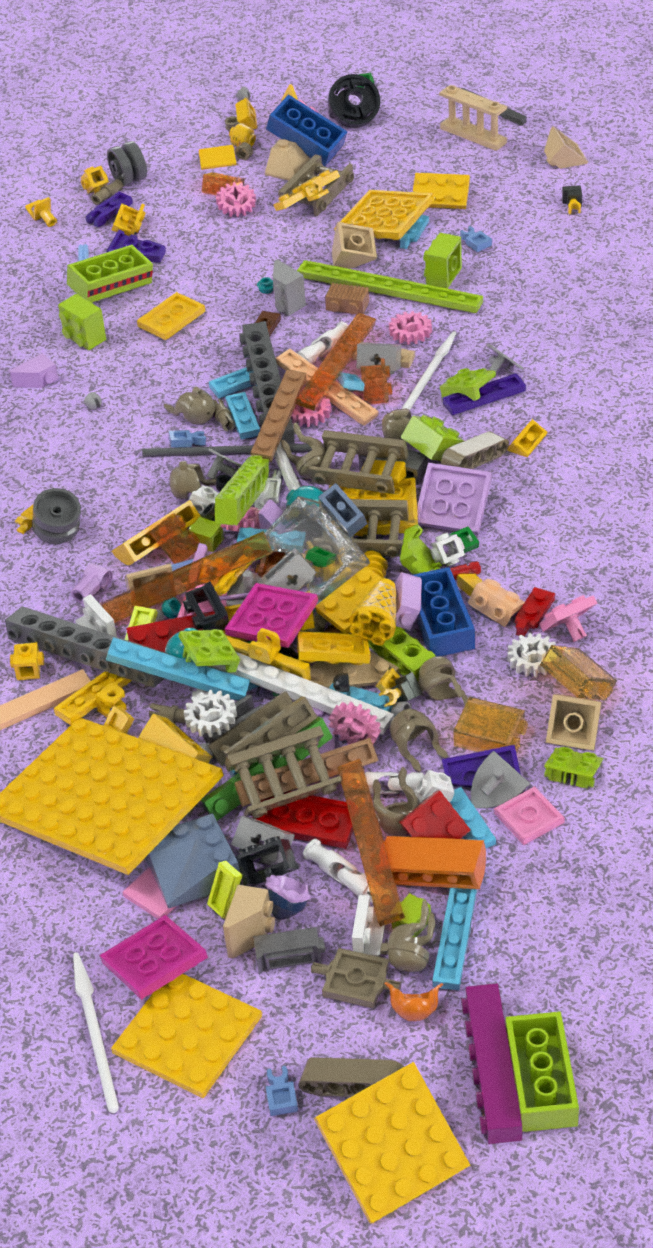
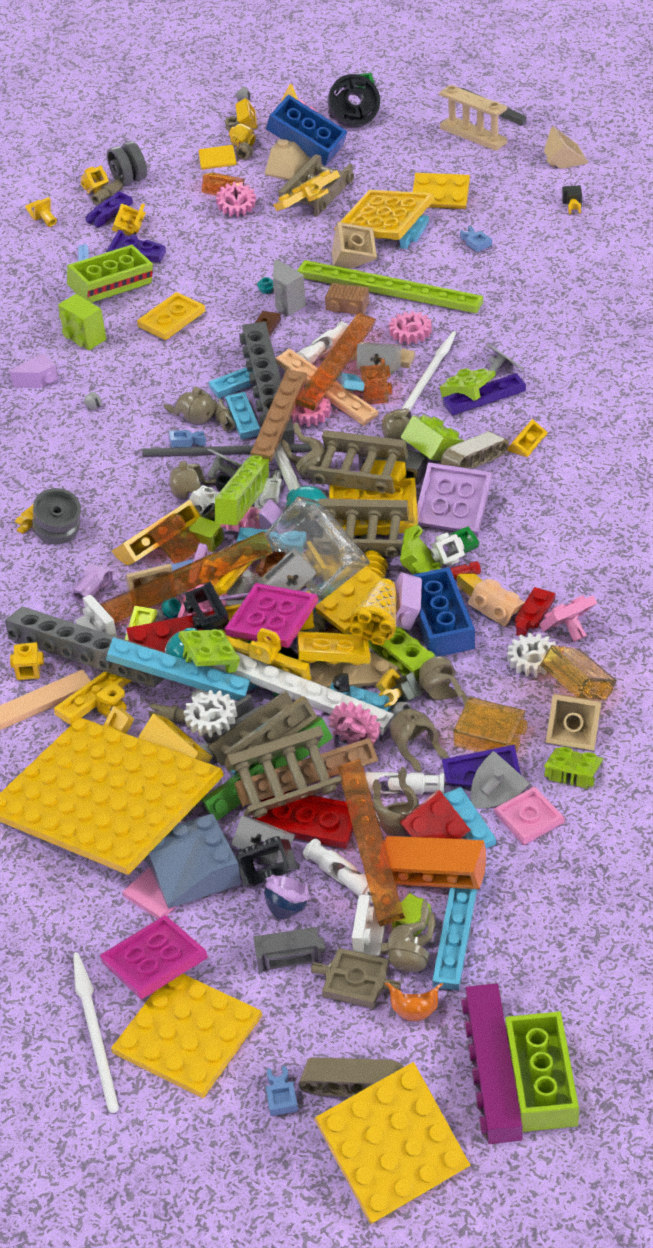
(223, 888): neon yellow tile -> none
(247, 917): tan slope -> none
(320, 557): green plate -> none
(343, 510): sand blue brick -> none
(432, 782): white brick -> none
(443, 260): lime brick -> none

